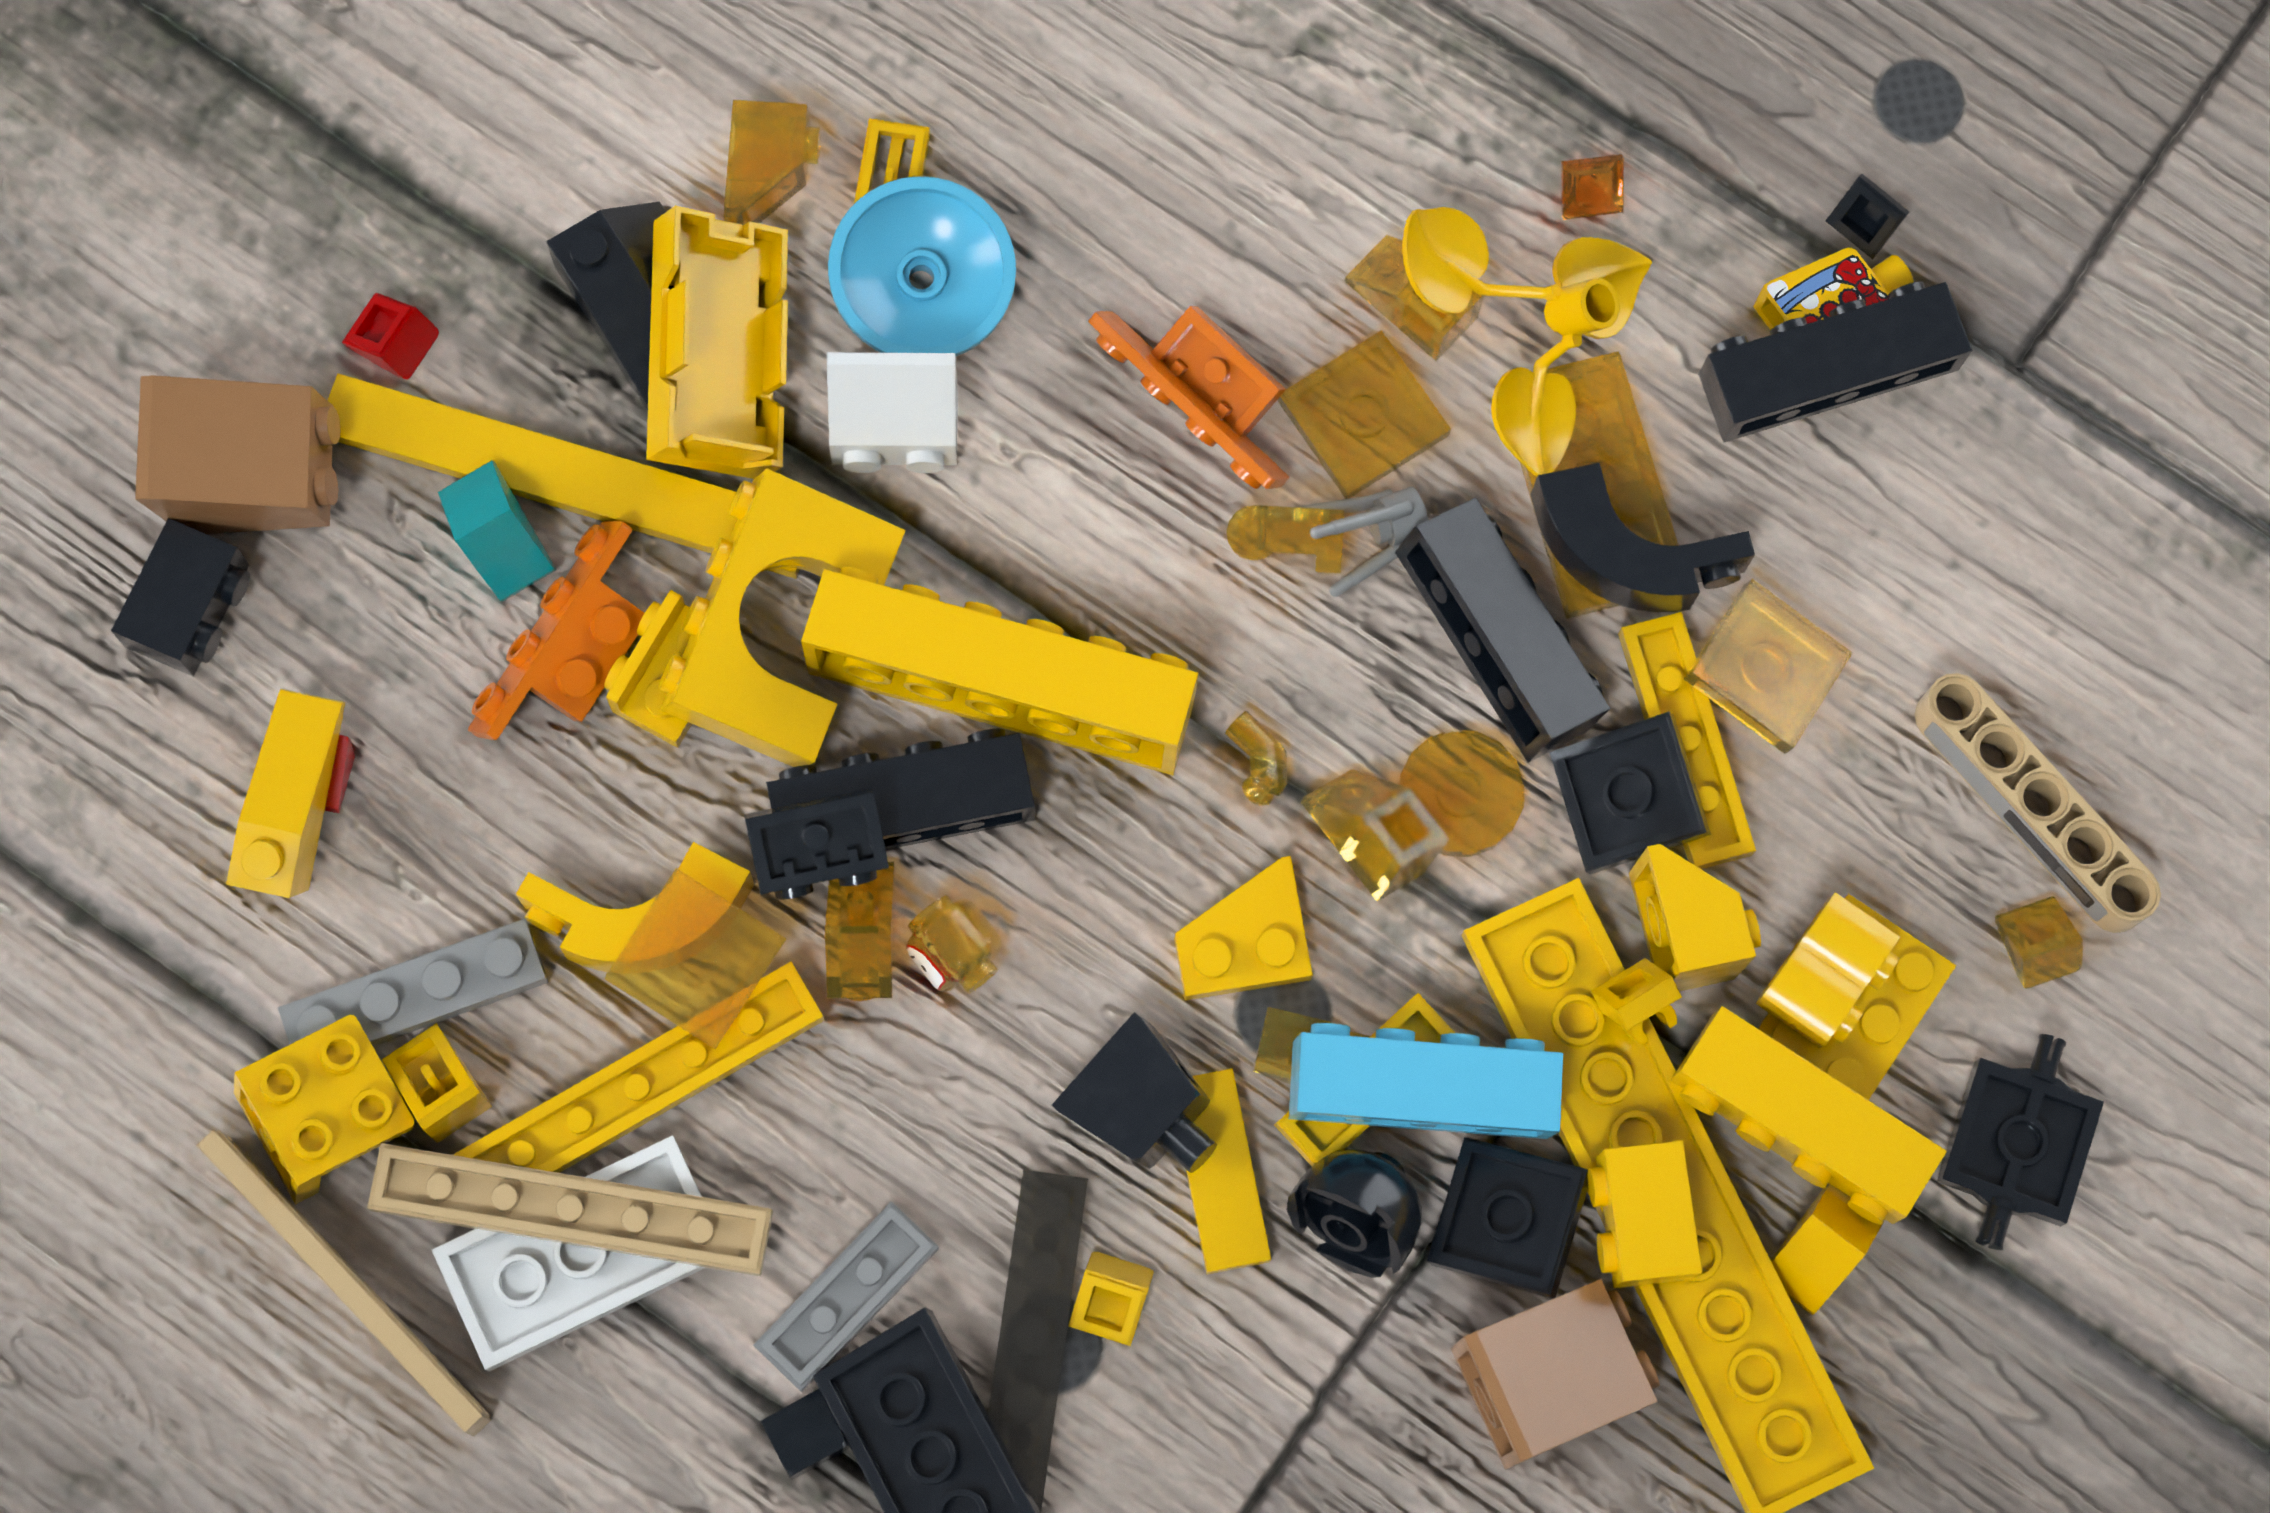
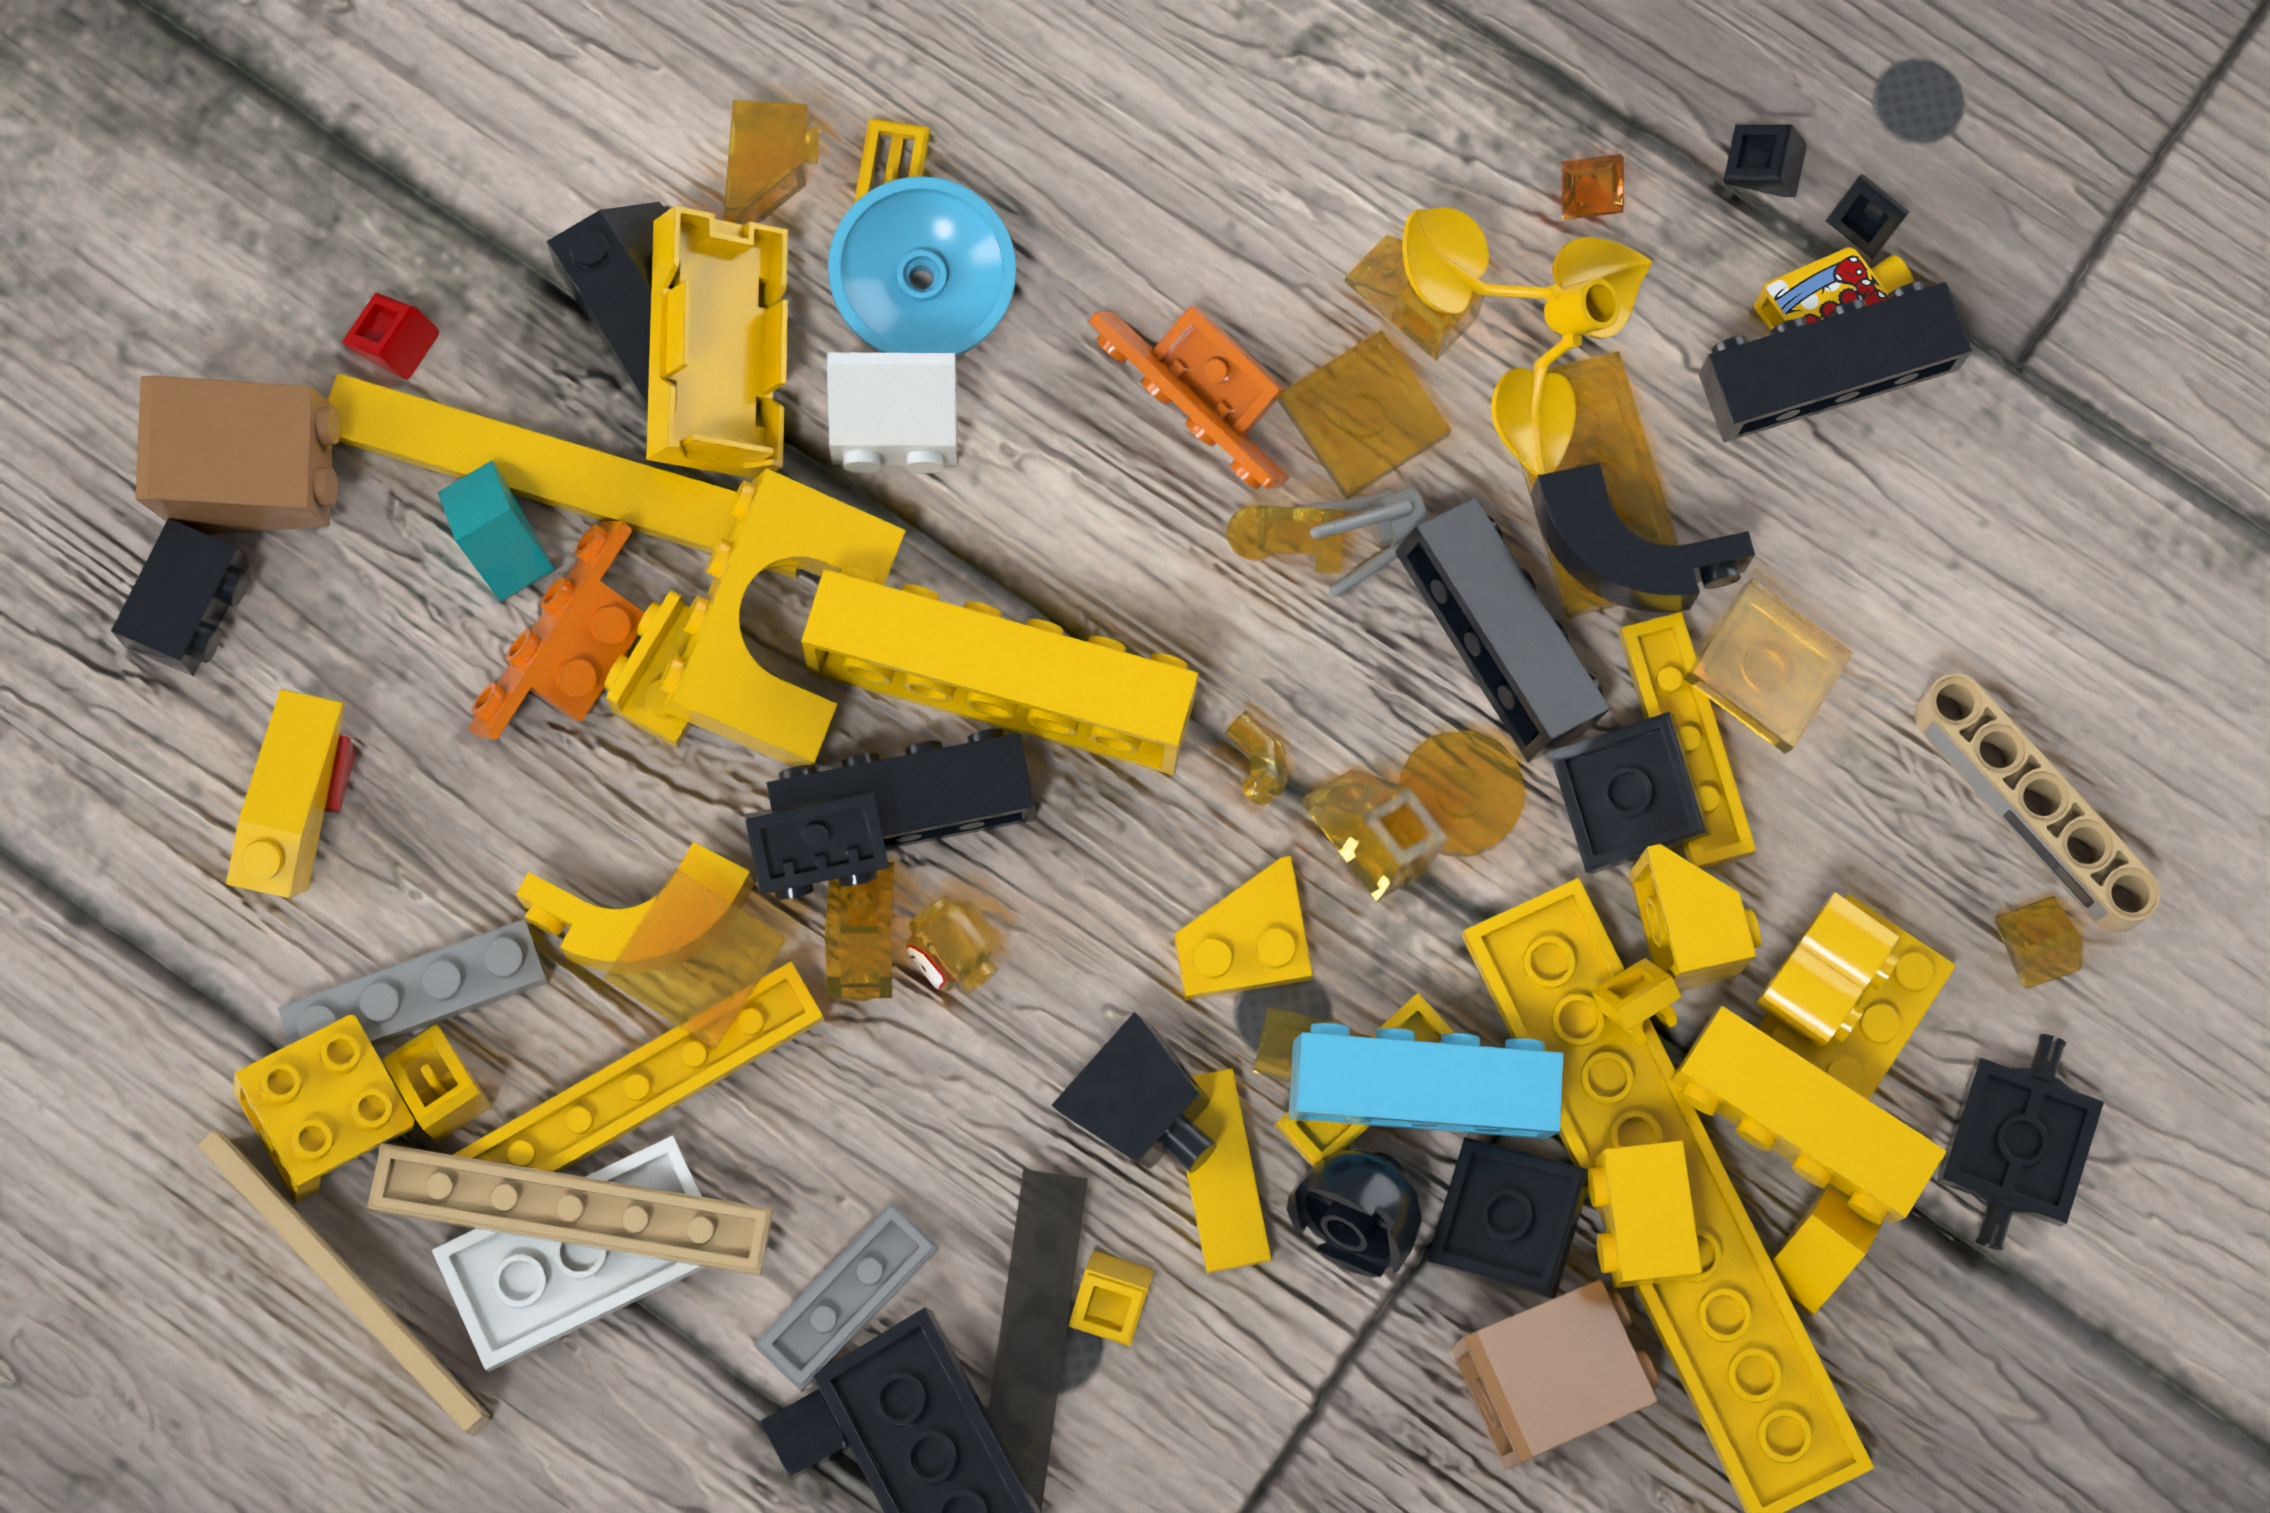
(1766, 159): none -> black slope

